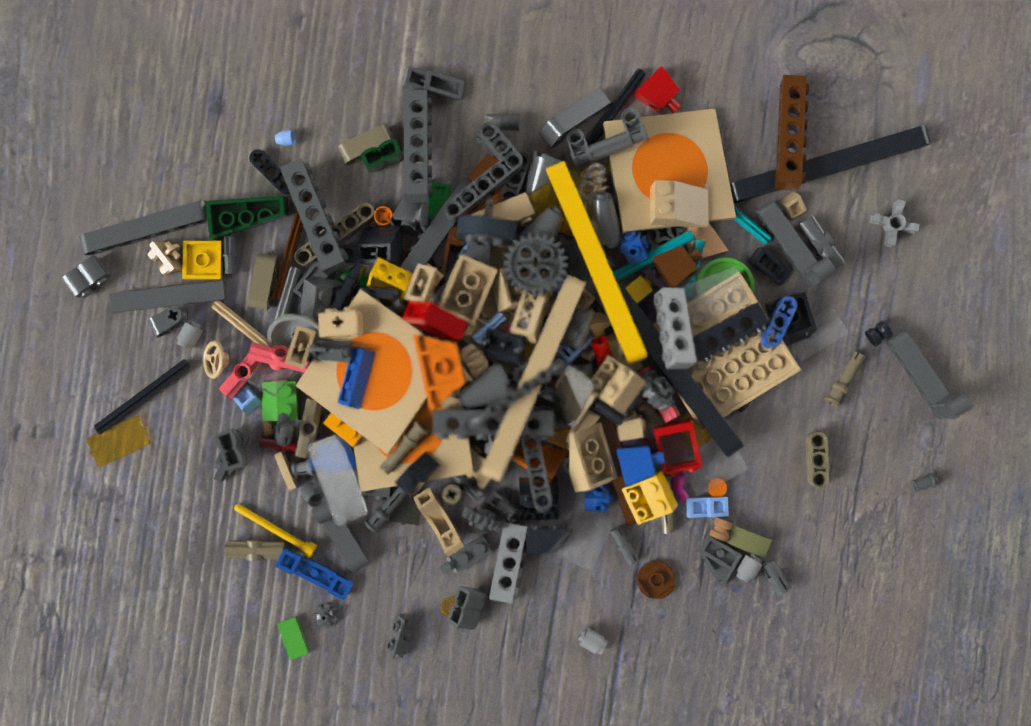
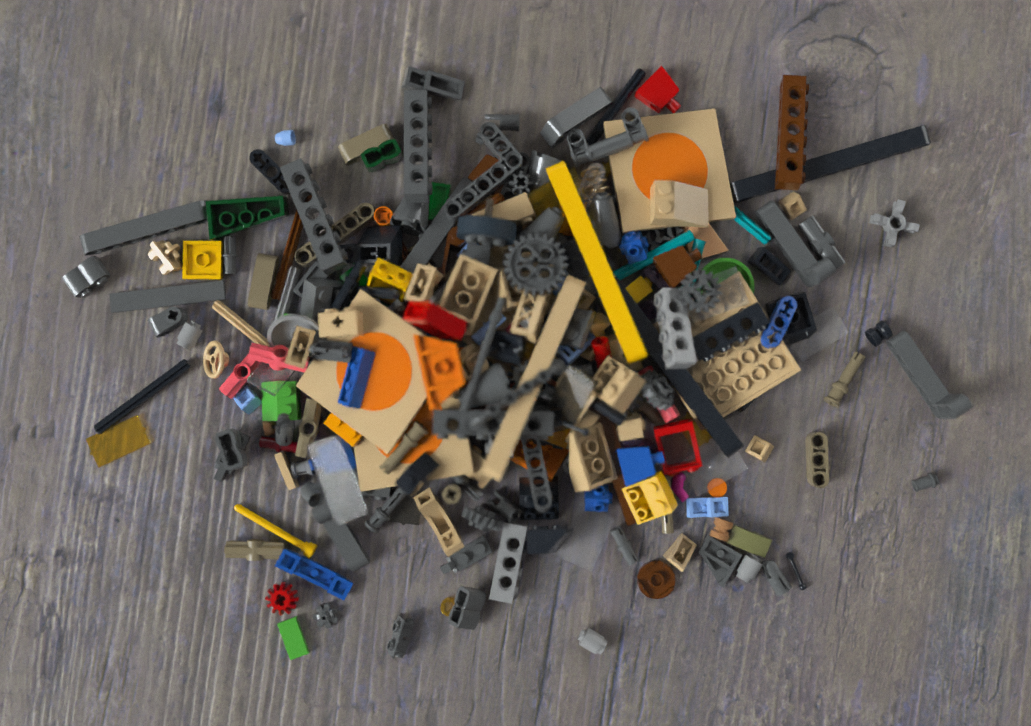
(280, 591): none -> red gear
(495, 318): none -> dark grey bar
(521, 178): none -> dark grey gear
(556, 420): none -> black hinge
(680, 552): none -> tan slope
(698, 298): none -> dark grey gear
(759, 448): none -> tan slope
(802, 586): none -> black hinge

